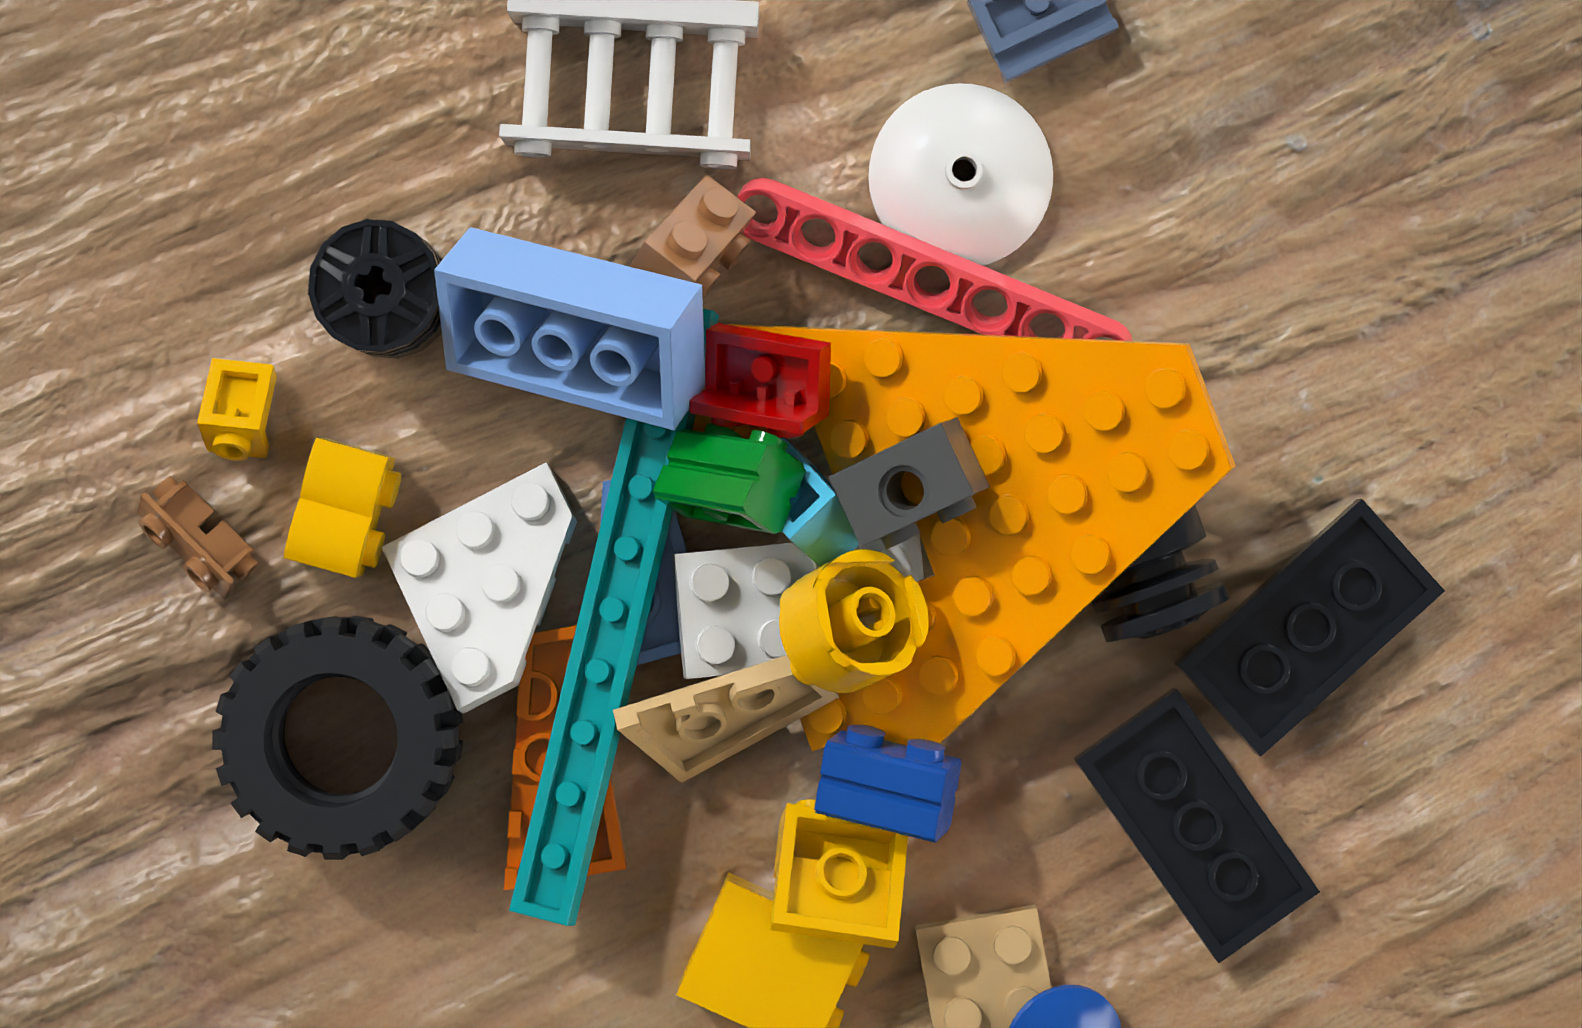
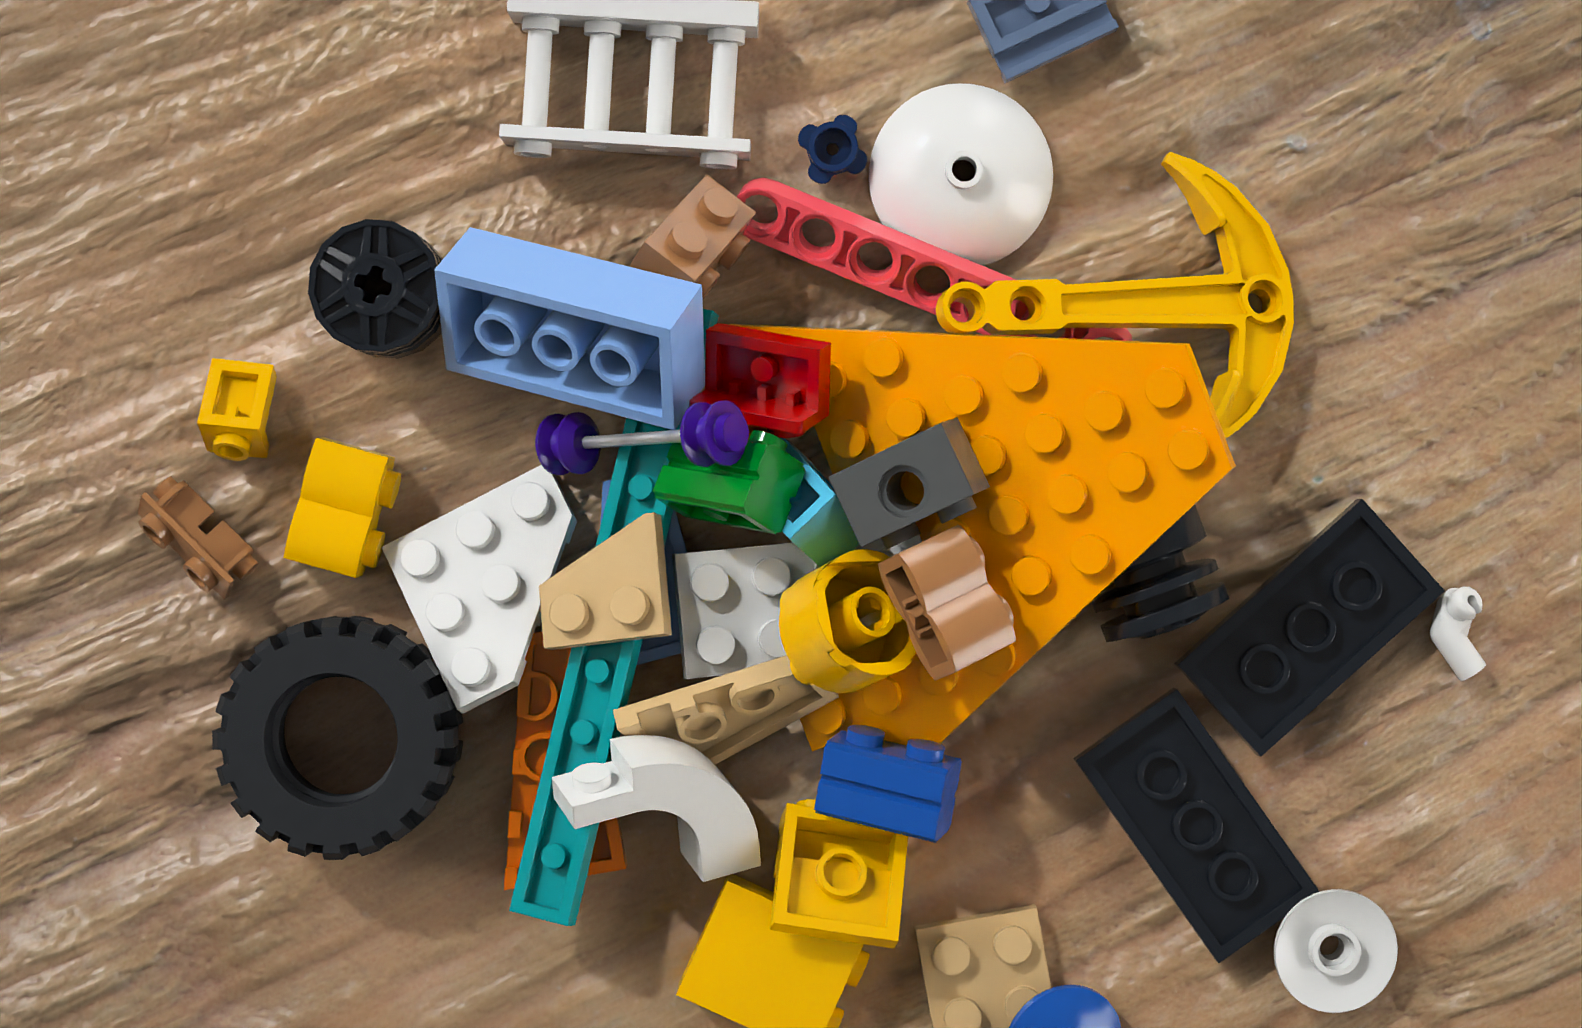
(610, 591): none -> tan wing
(671, 777): none -> white arch
(706, 433): none -> dark purple axle
(841, 133): none -> dark blue plate
(948, 602): none -> medium nougat brick
(1219, 301): none -> yellow piece
(1357, 967): none -> white dish
(1451, 627): none -> white arm

